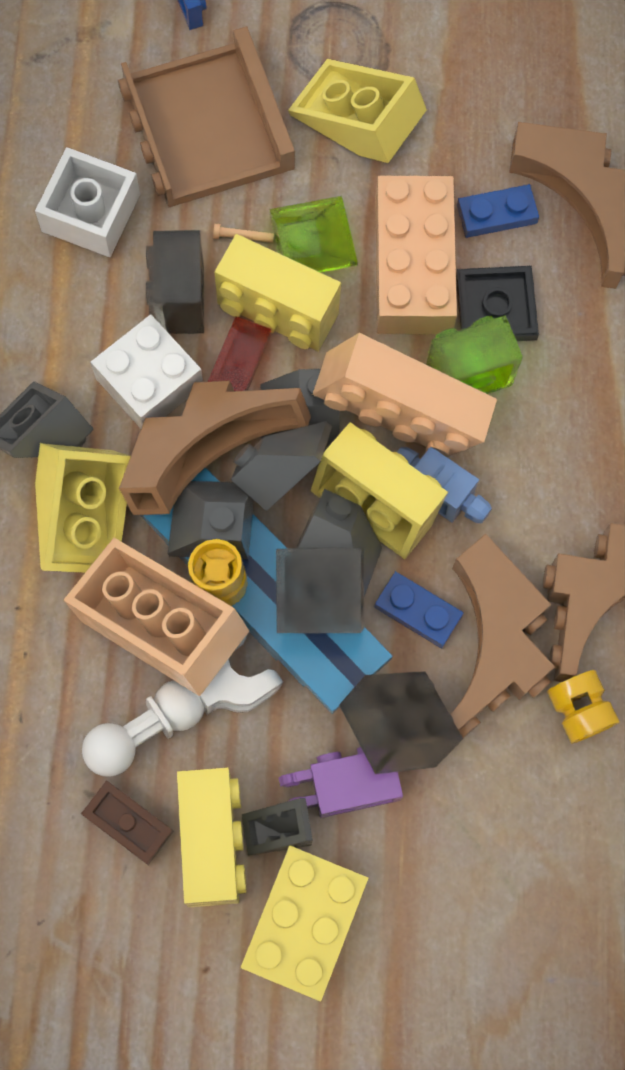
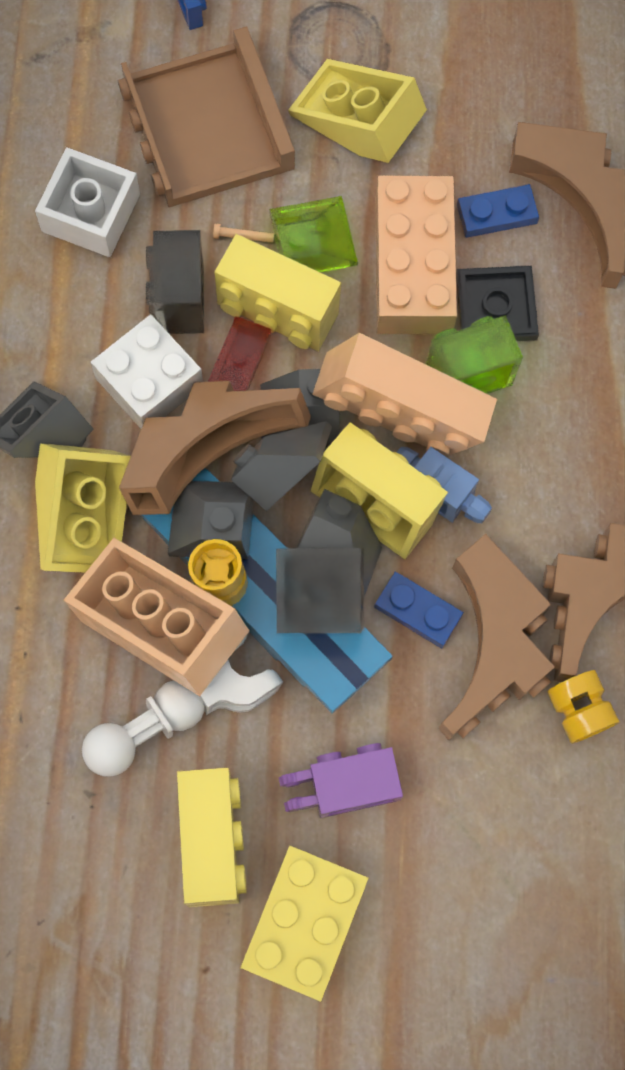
(127, 822): reddish brown plate -> none
(277, 827): dark grey slope -> none
(400, 722): clear smoke brick -> none

